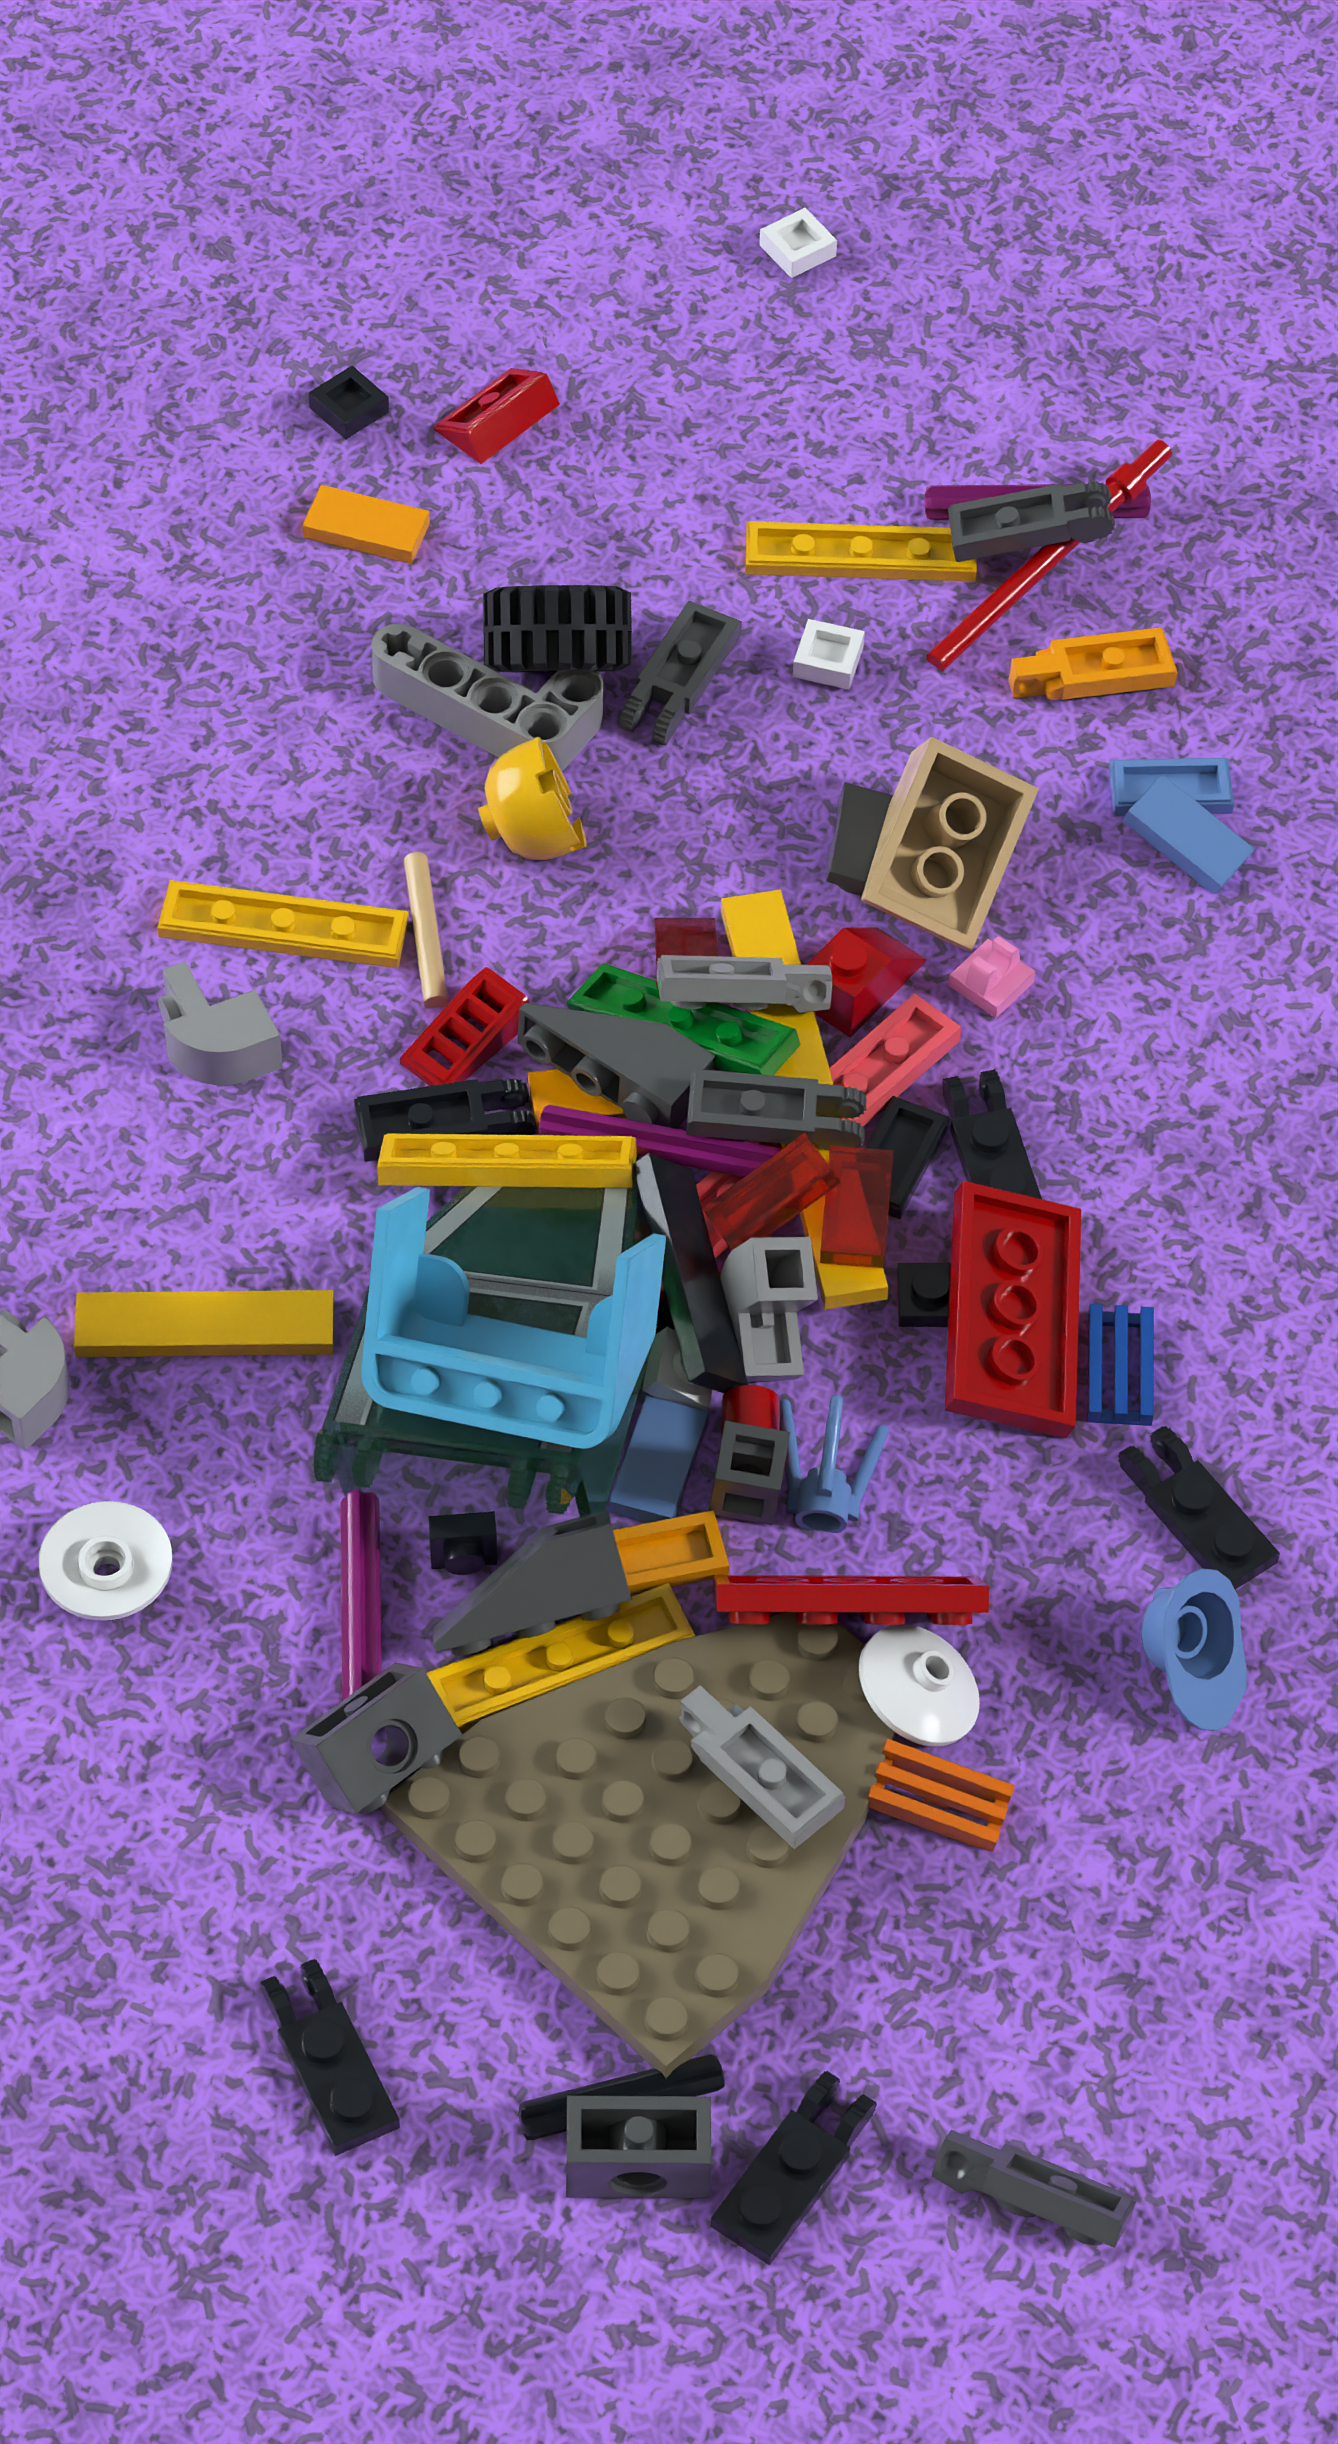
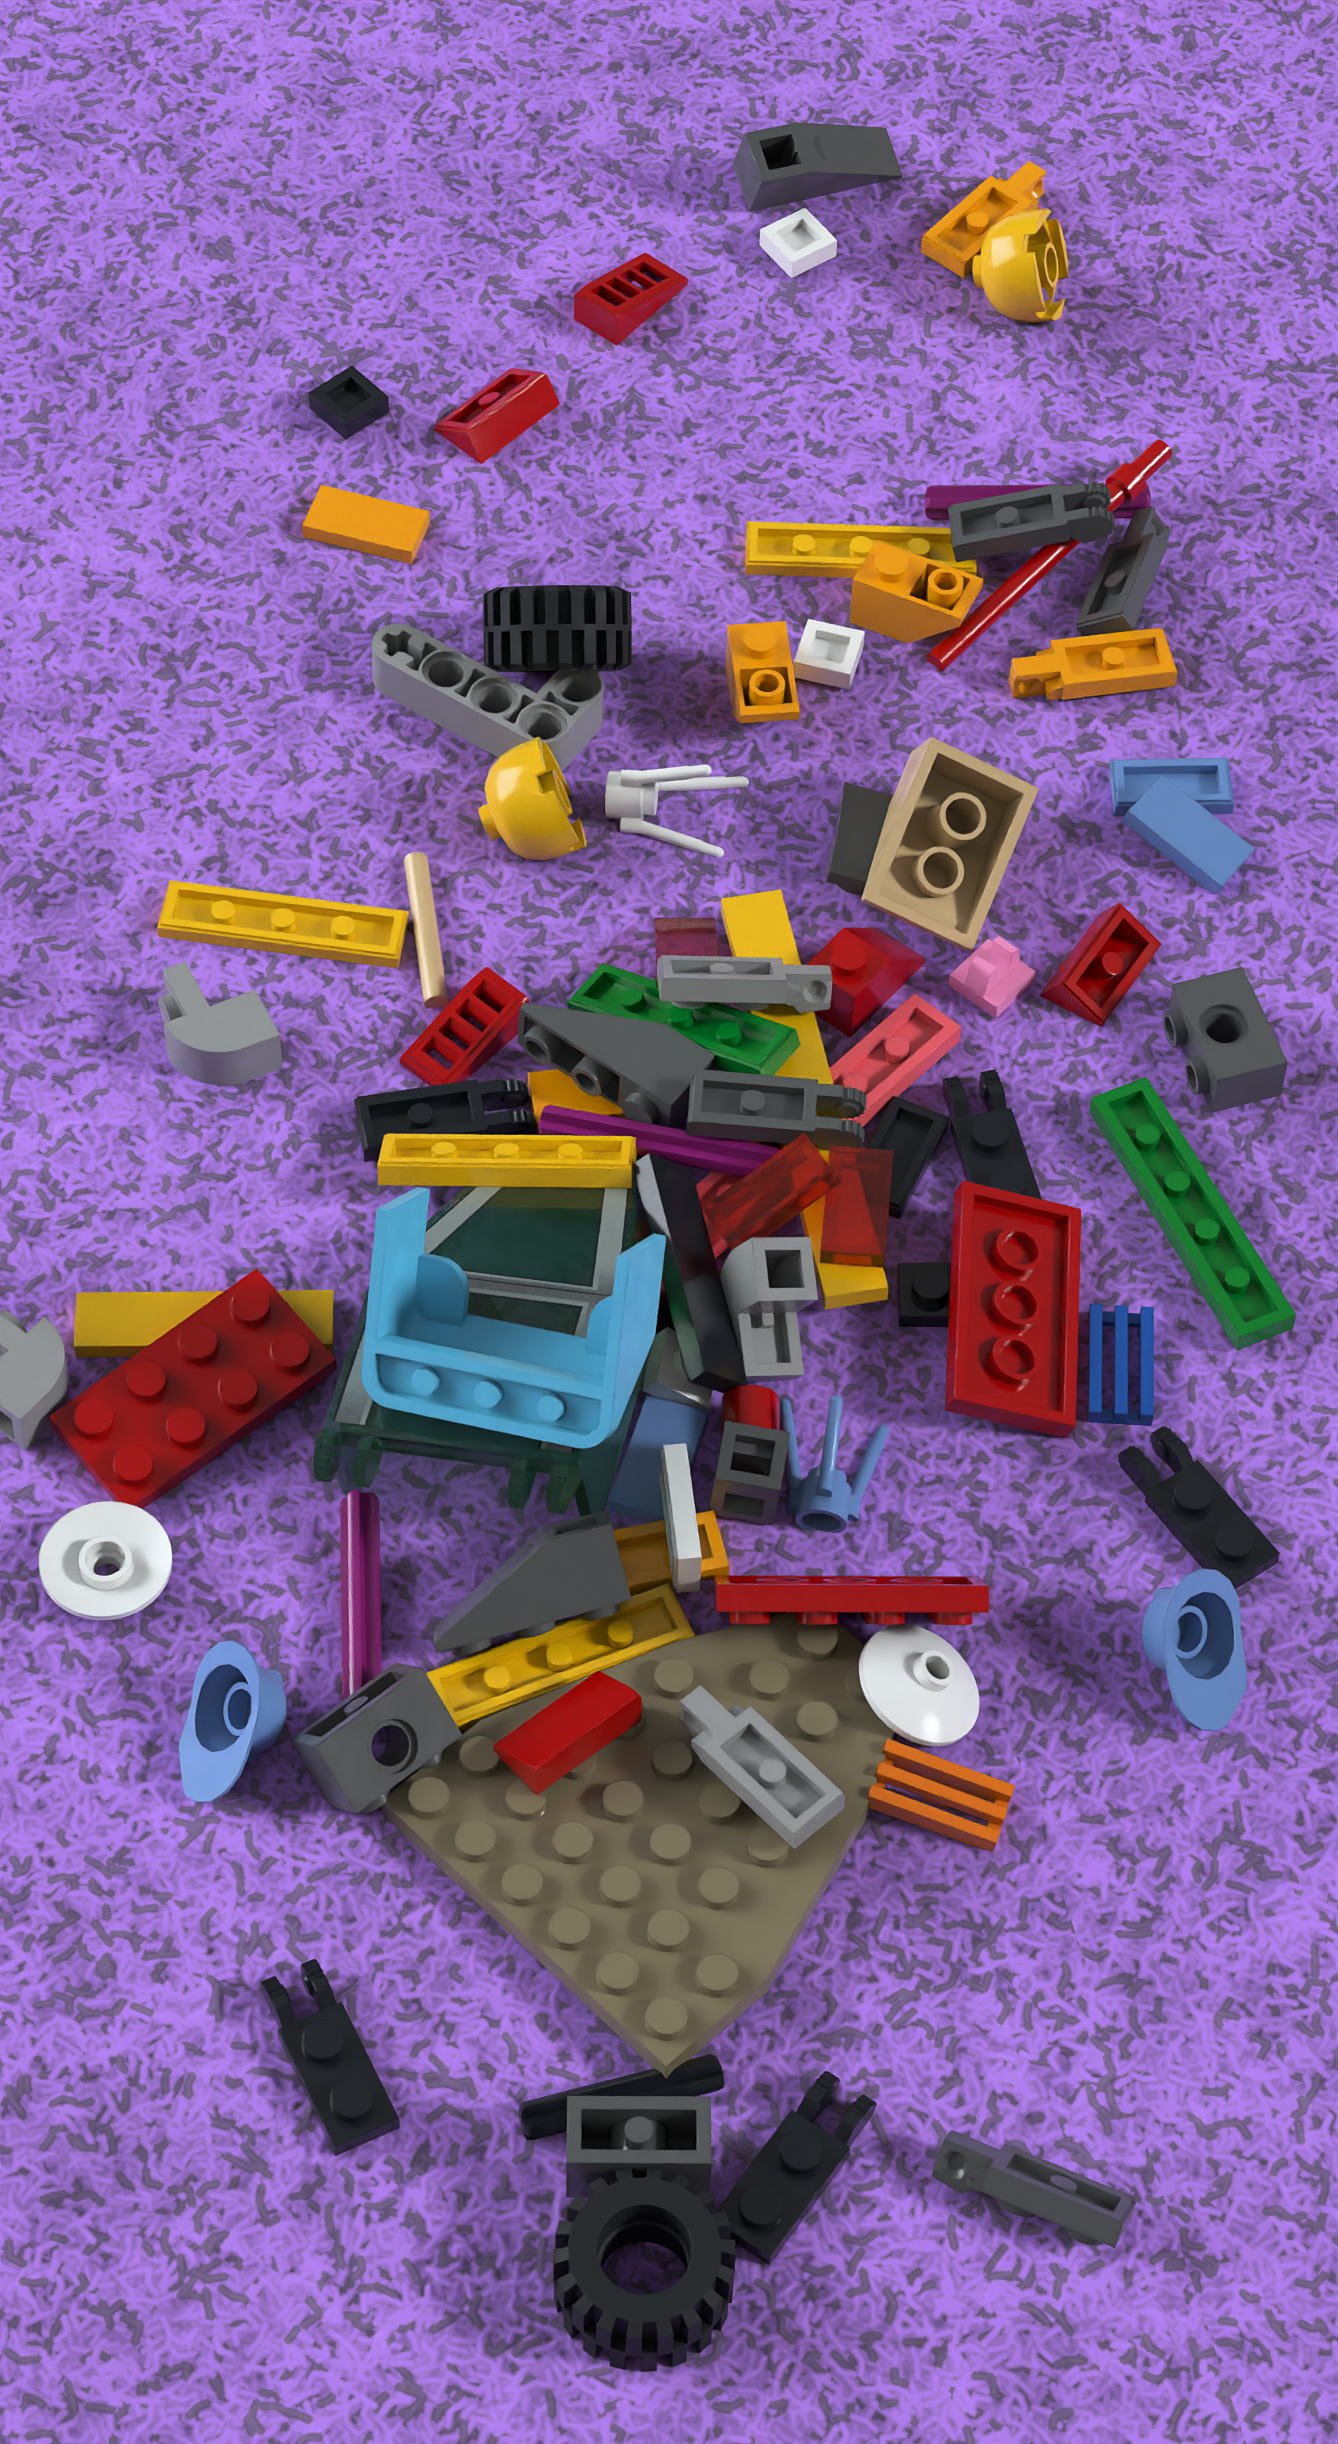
(193, 1392): none -> red plate
(230, 1721): none -> medium blue piece
(463, 1542): black plate -> none
(570, 1730): none -> red slope
(619, 321): none -> red slope
(634, 2322): none -> black tyre
(635, 794): none -> white plant
(680, 1518): none -> white tile
(681, 668): dark grey hinge -> none
(760, 673): none -> light orange slope
(811, 161): none -> dark grey slope
(910, 594): none -> light orange slope
(962, 231): none -> light orange hinge
(1020, 260): none -> yellow cylinder
(1102, 965): none -> red slope
(1125, 576): none -> dark grey hinge
(1192, 1214): none -> green plate
(1225, 1040): none -> dark grey brick

